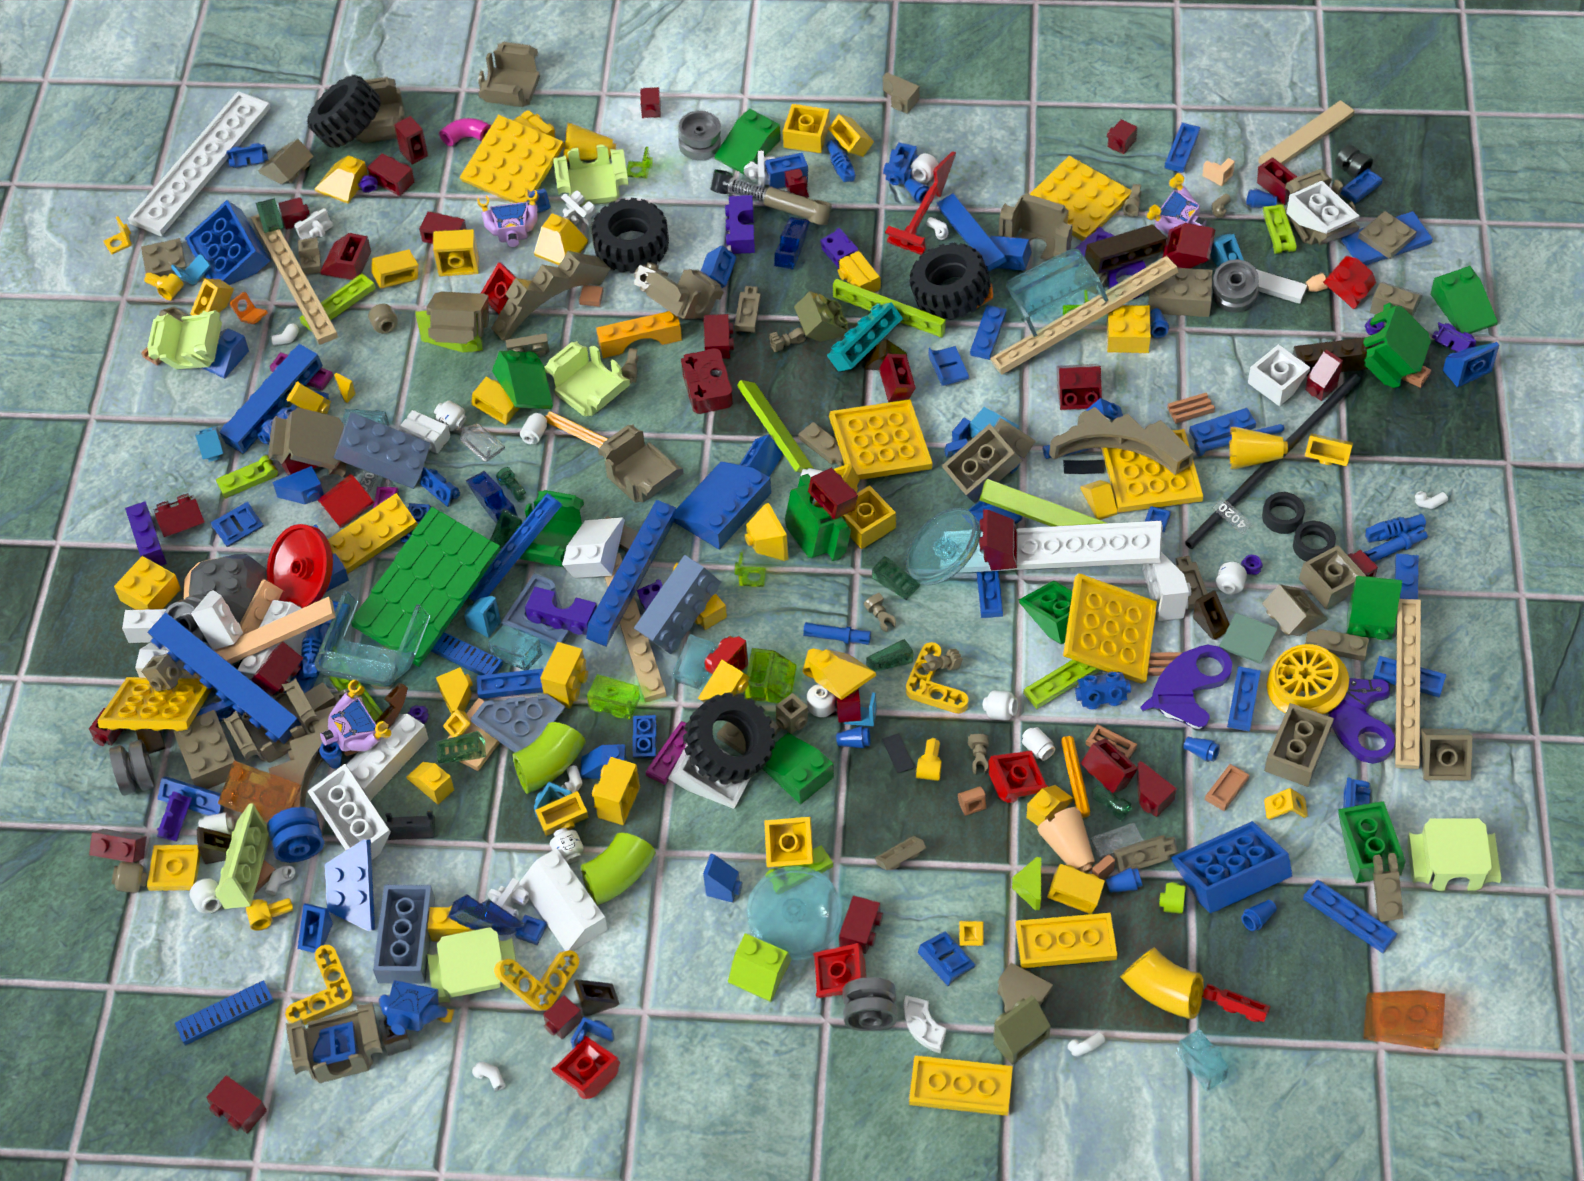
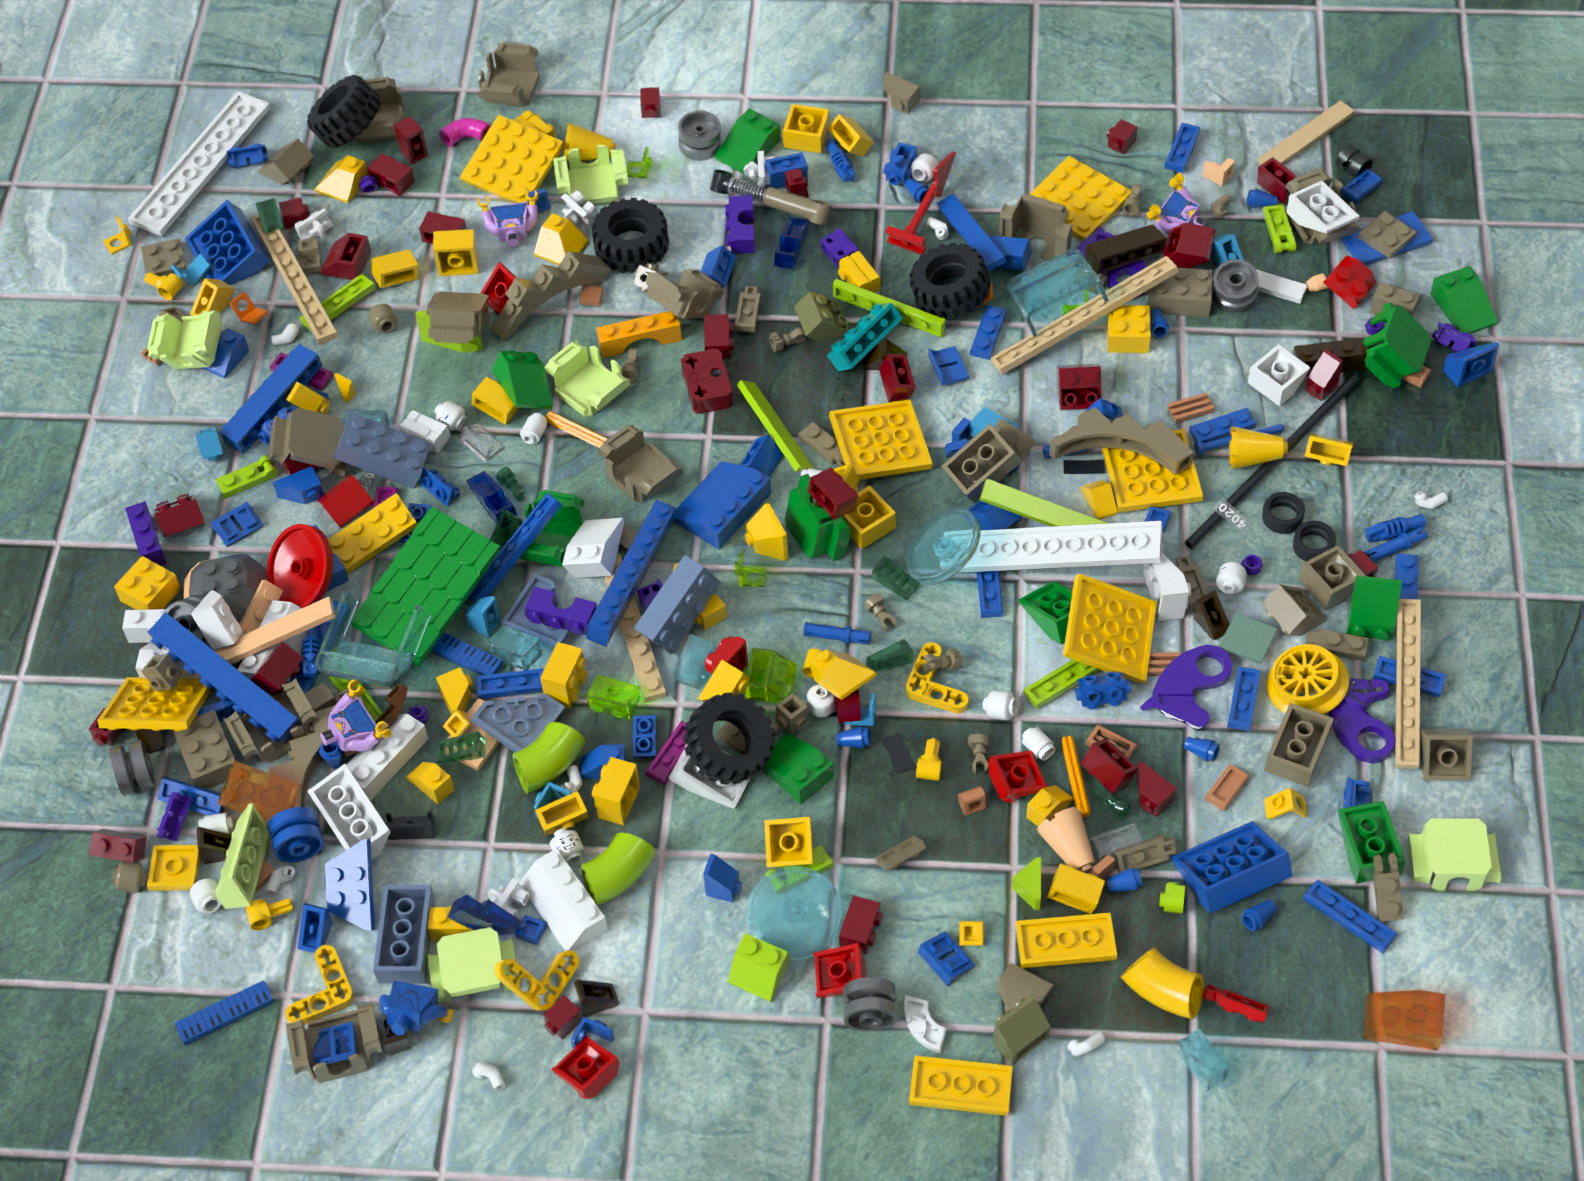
(236, 1105): dark red brick -> none
(535, 343): dark tan plate -> none
(998, 540): dark red slope -> none

